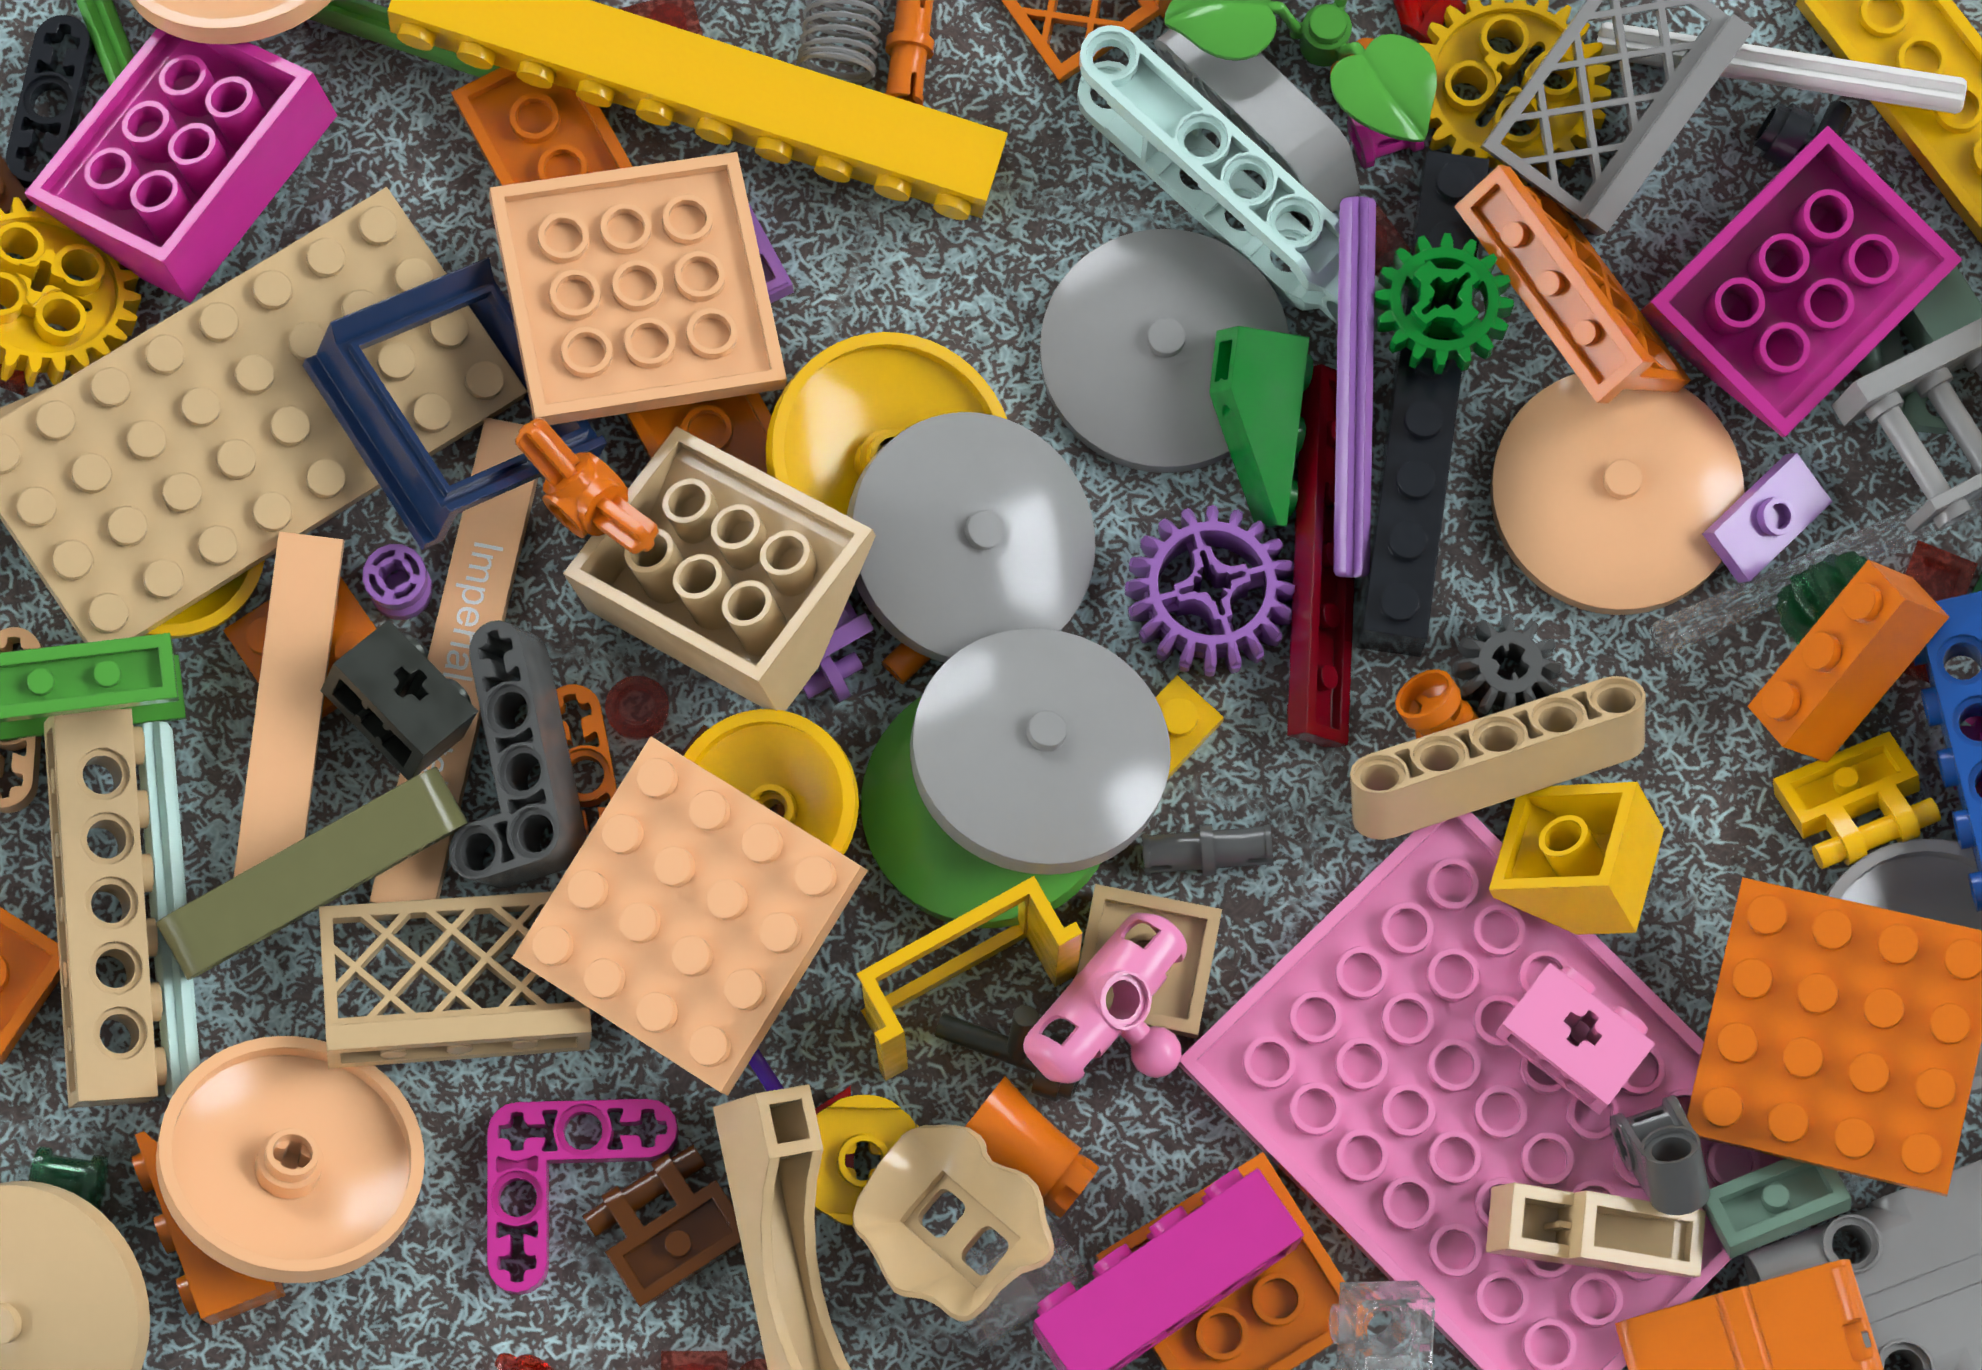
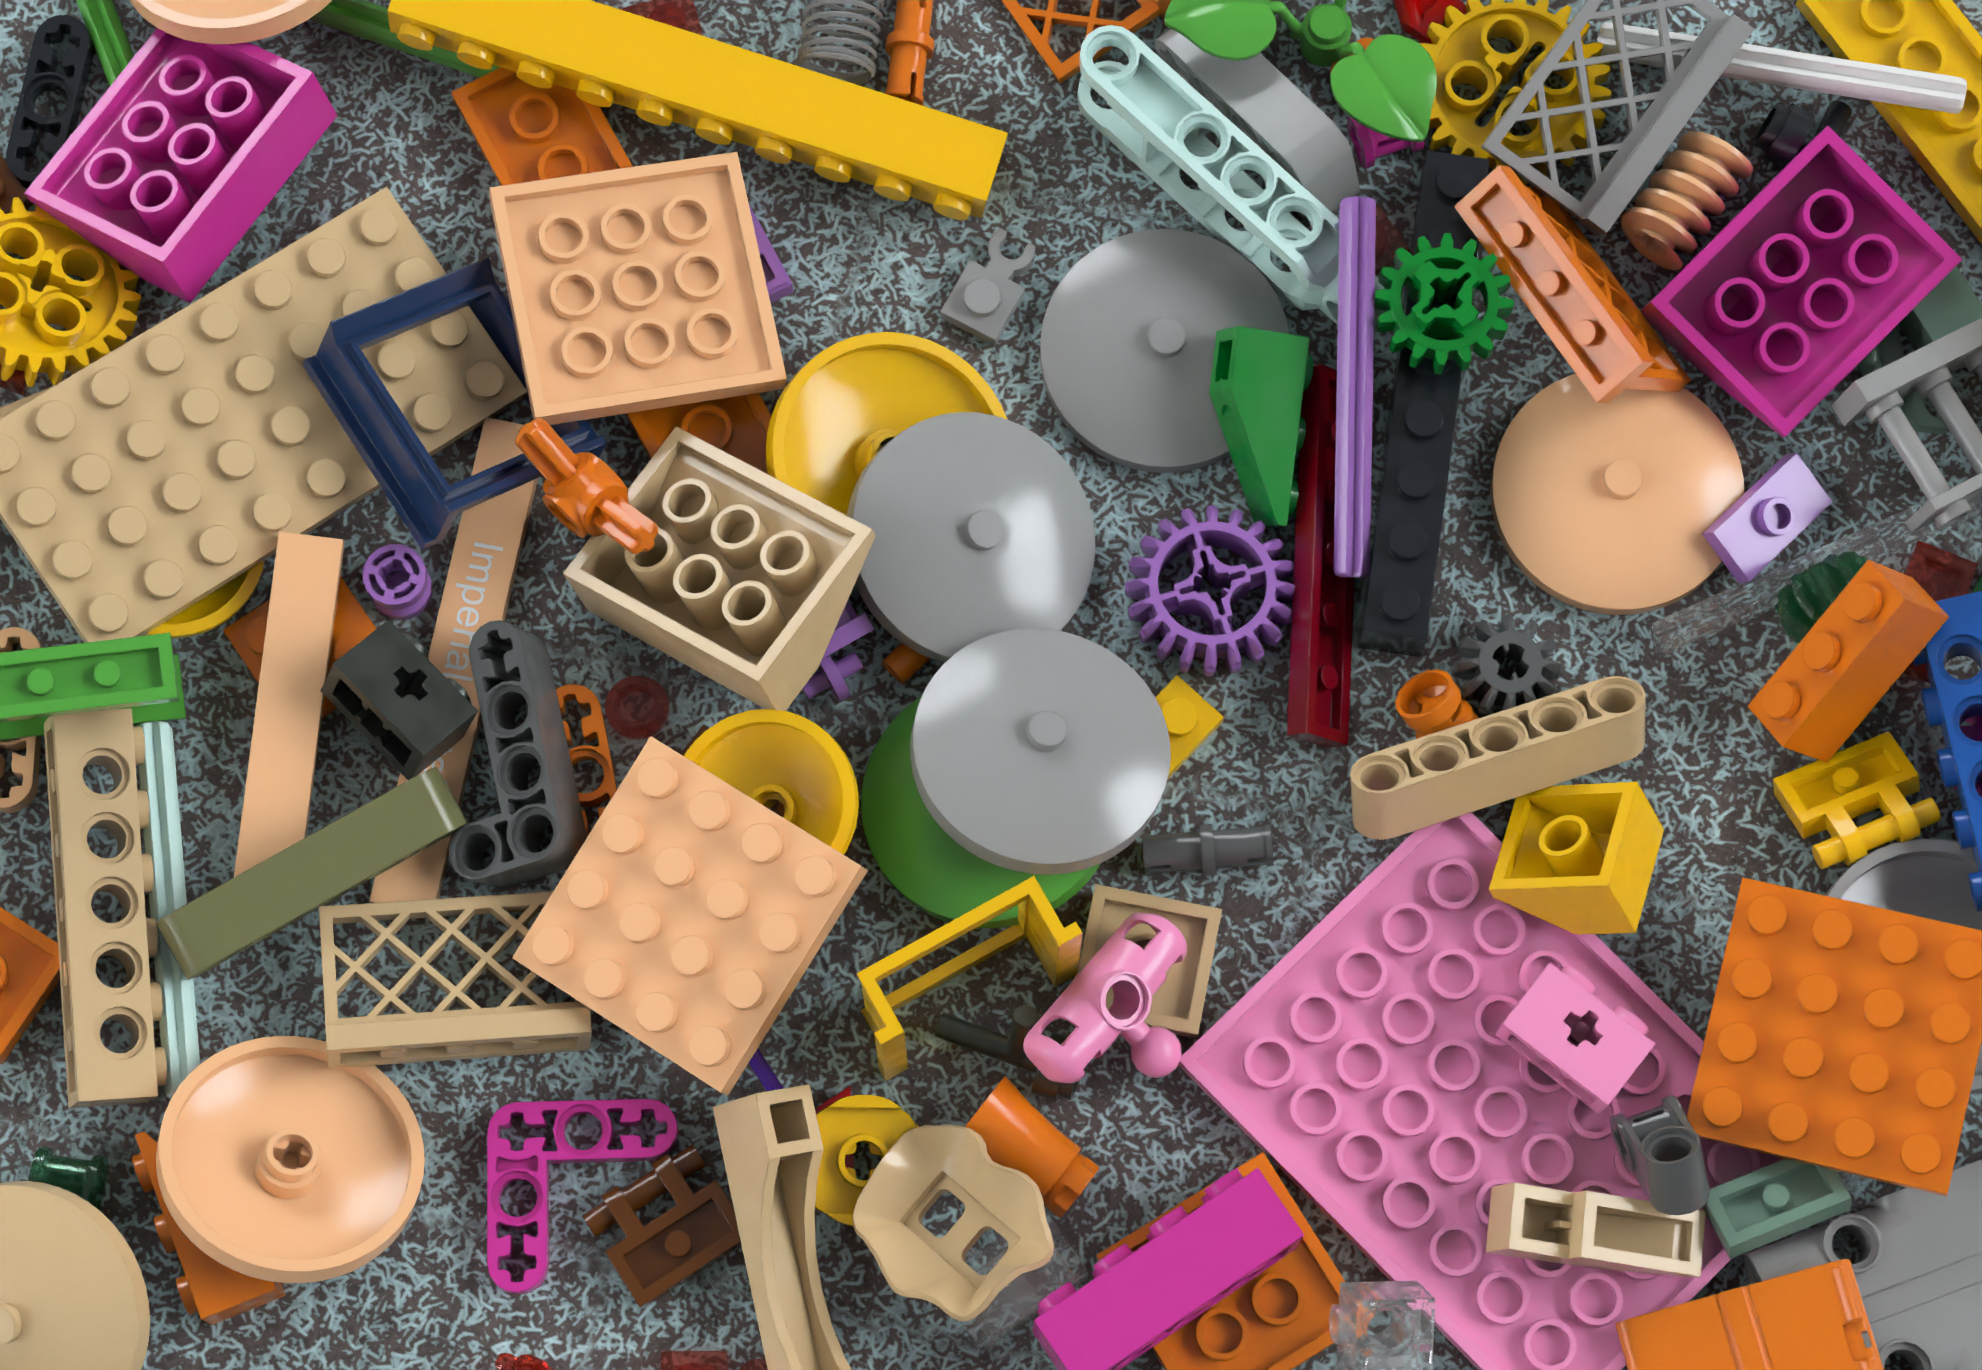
(987, 295): none -> light grey plate
(1680, 195): none -> light nougat piece

